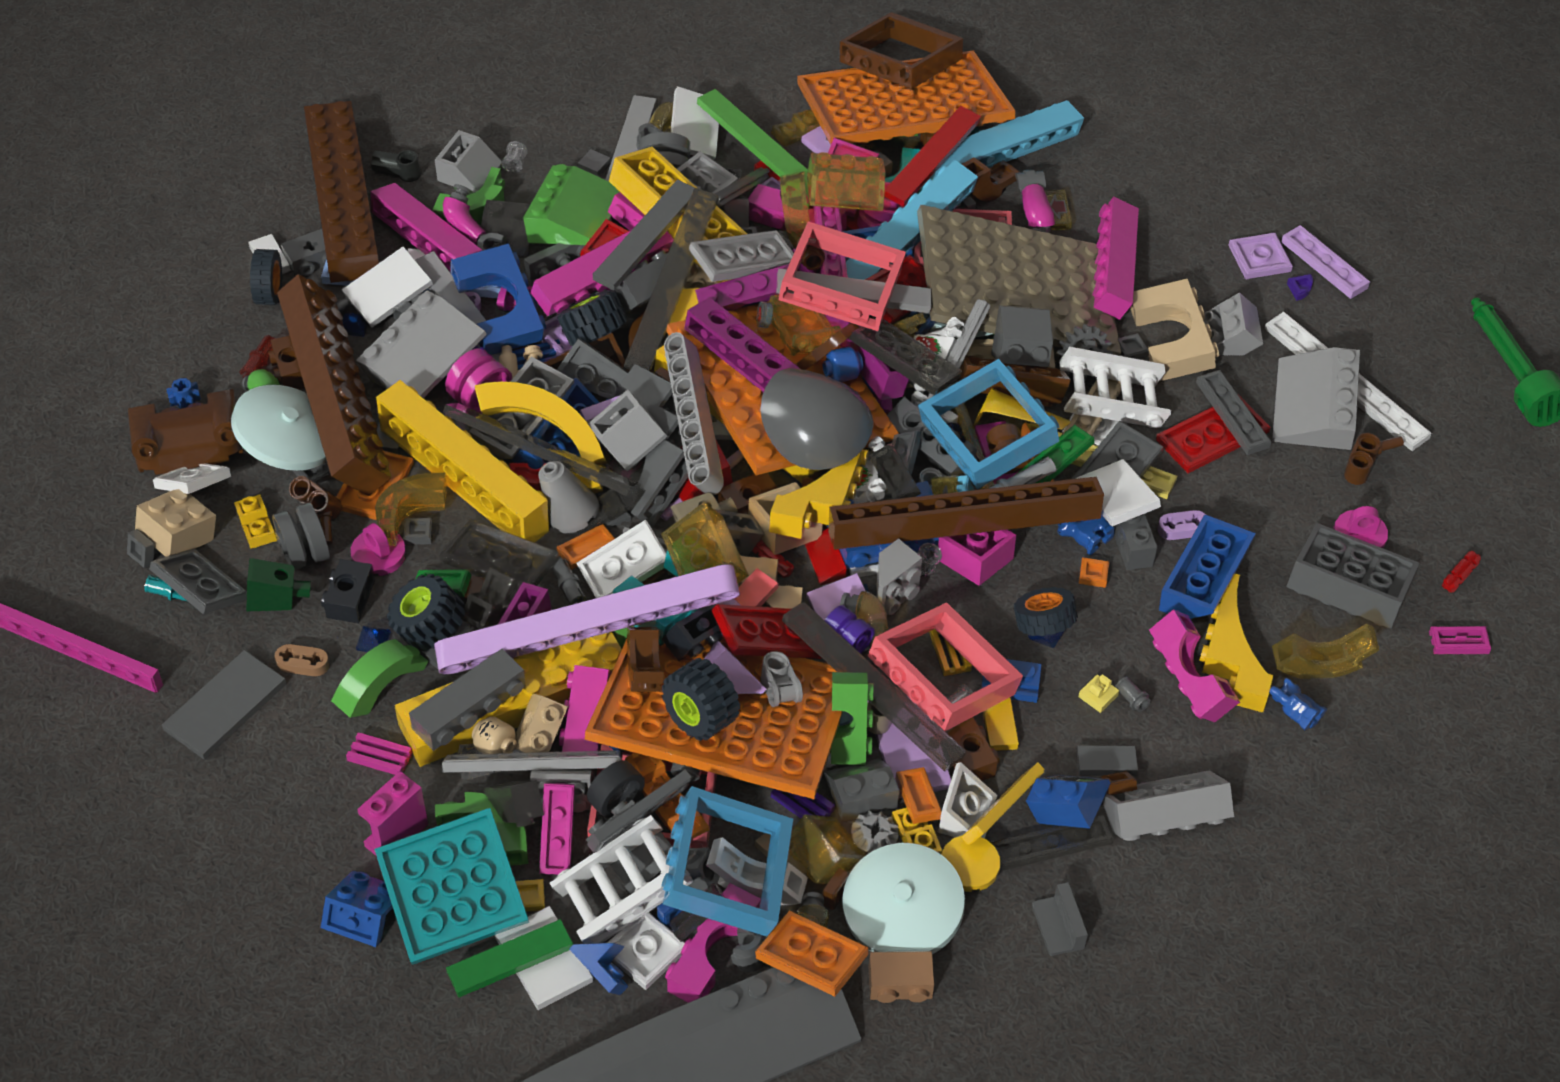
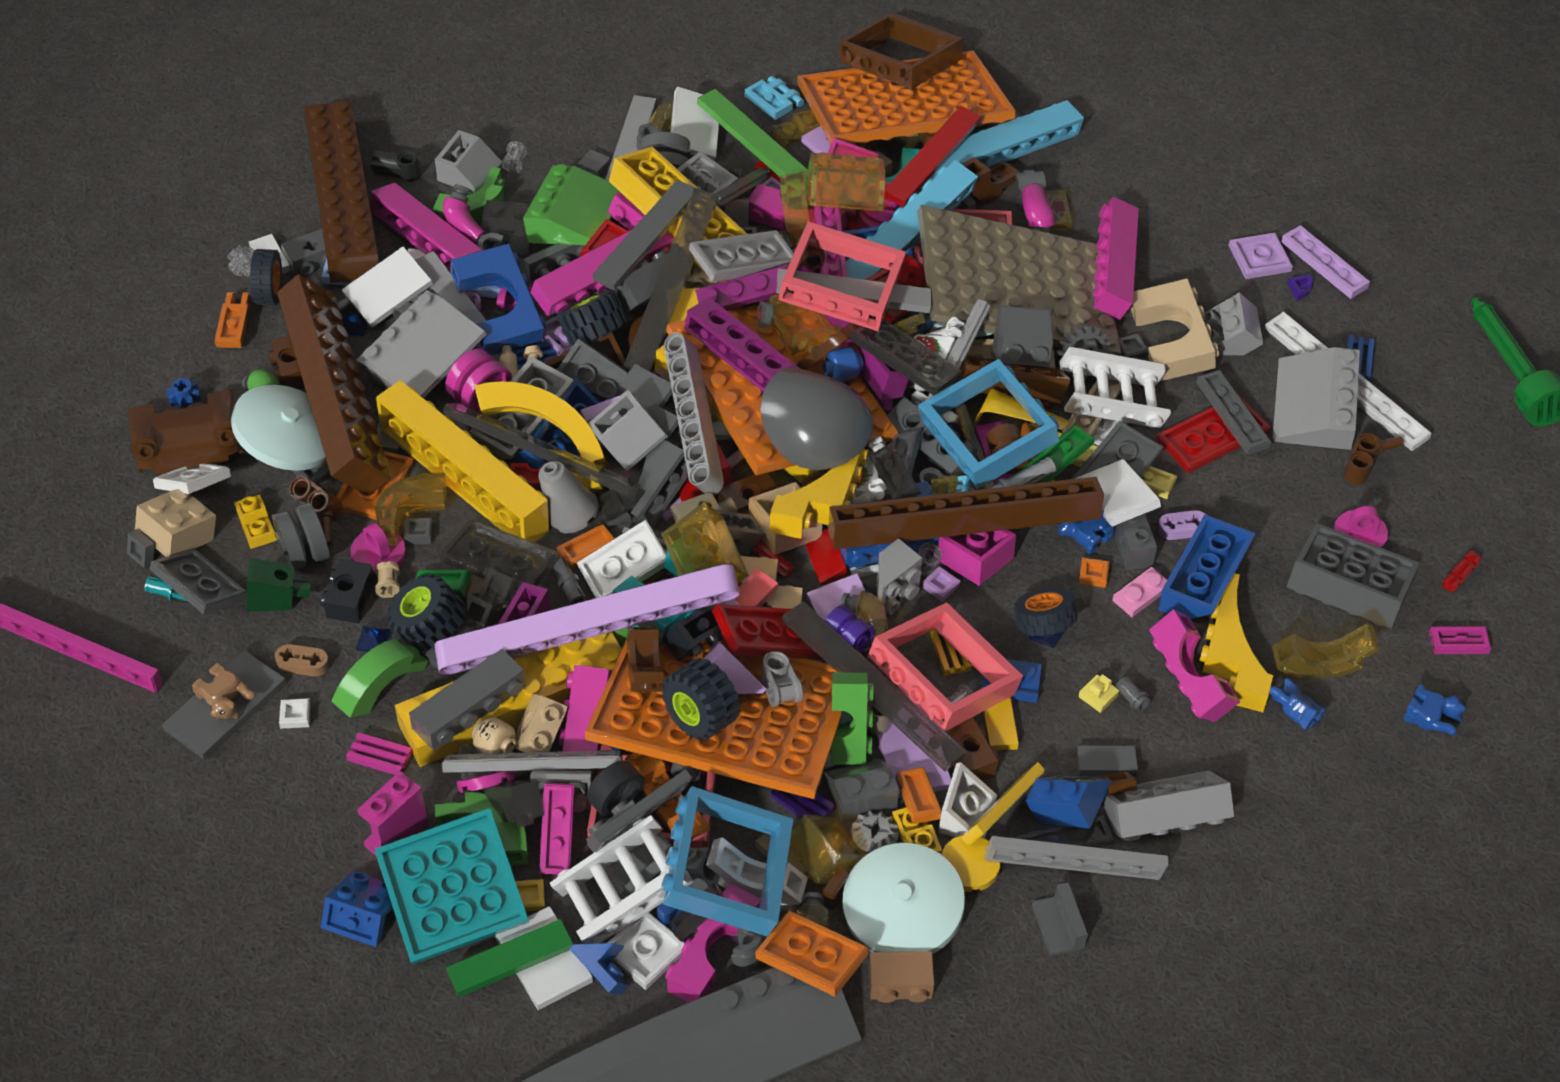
(221, 691): none -> medium nougat animal
(233, 321): none -> orange hinge
(240, 260): none -> clear gear
(258, 357): clear red axle -> none
(295, 713): none -> white tile
(387, 579): none -> tan bush
(484, 780): none -> dark pink tile
(770, 100): none -> medium azure plate
(940, 584): none -> lavender tile
(1076, 858): none -> light grey tile
(1140, 592): none -> bright pink plate
(1370, 345): none -> blue tile
(1428, 708): none -> blue animal

